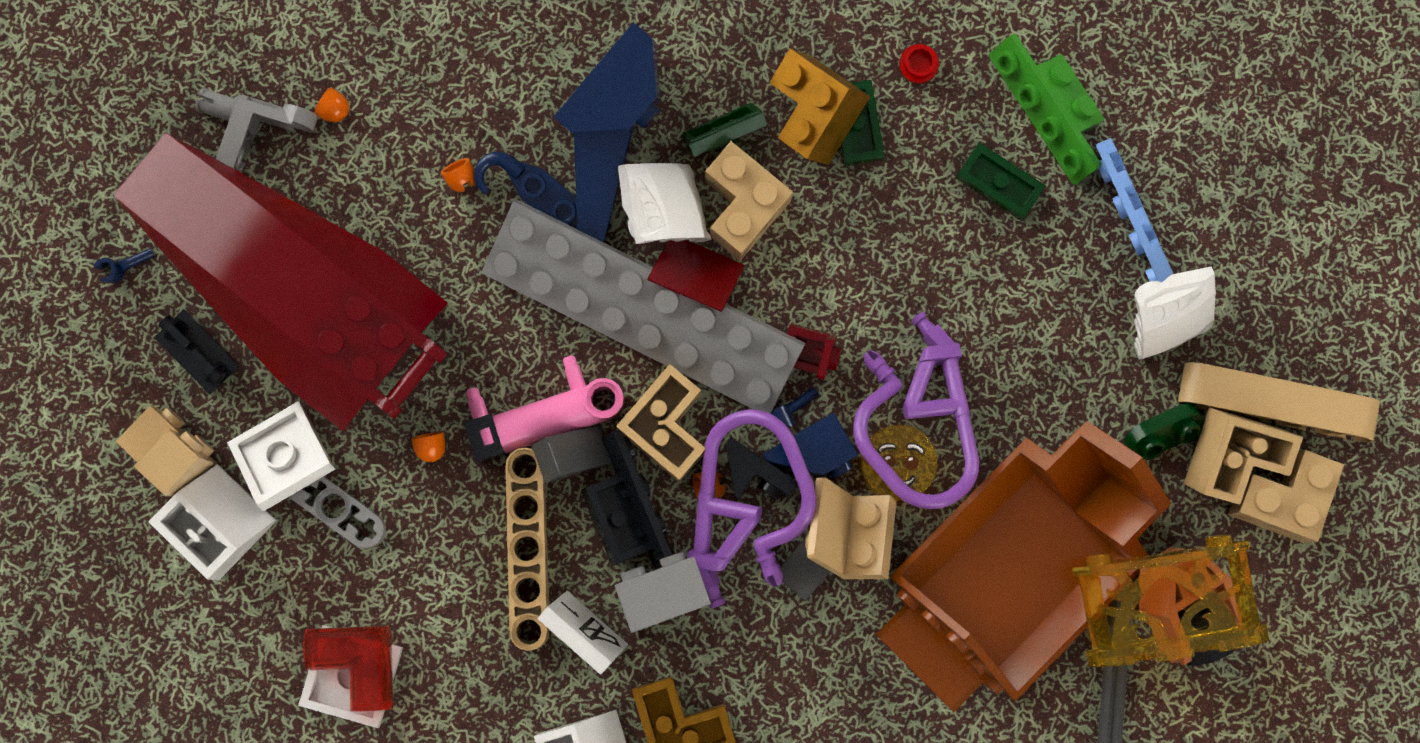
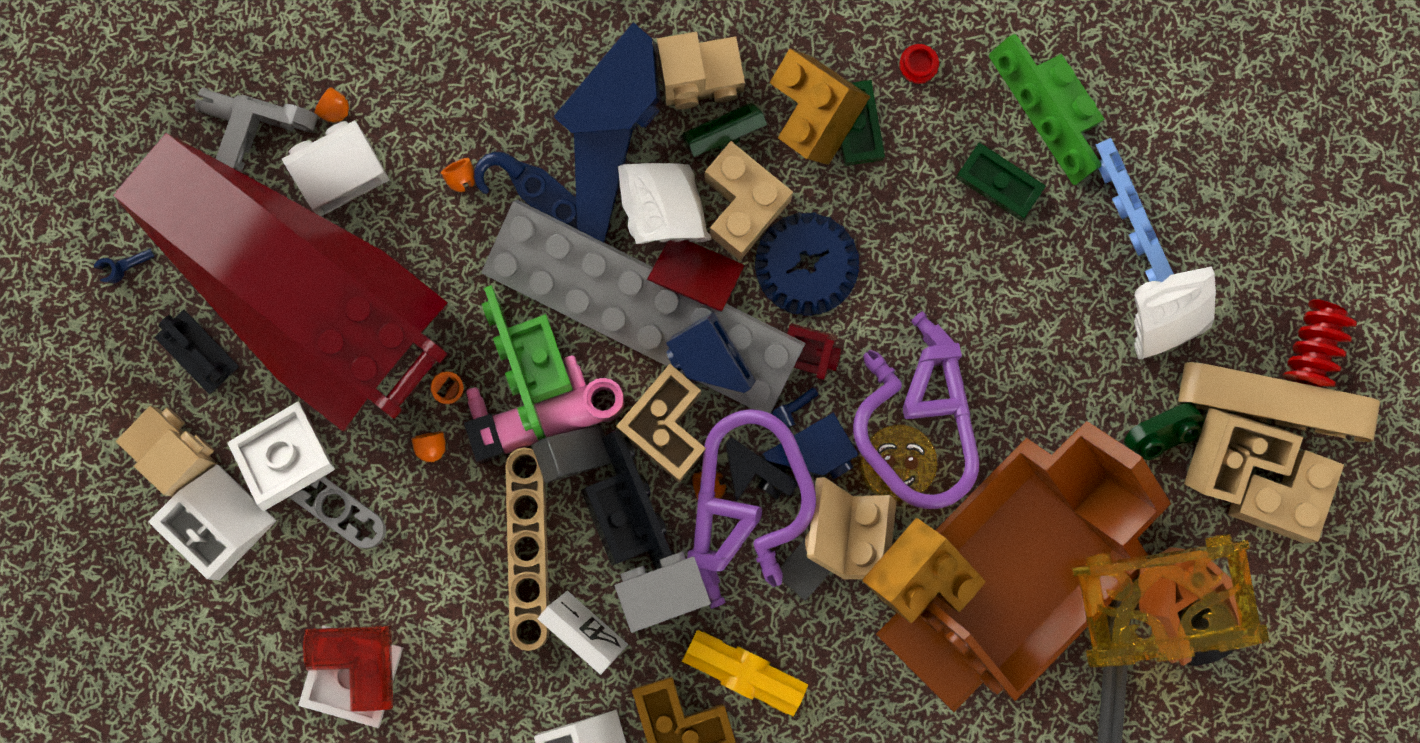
(335, 167): none -> white slope
(454, 391): none -> orange hinge
(534, 361): none -> bright green bracket
(699, 70): none -> tan brick
(709, 355): none -> dark blue slope
(745, 673): none -> yellow piece
(800, 291): none -> dark blue gear
(920, 568): none -> pearl gold brick
(1319, 344): none -> red piece

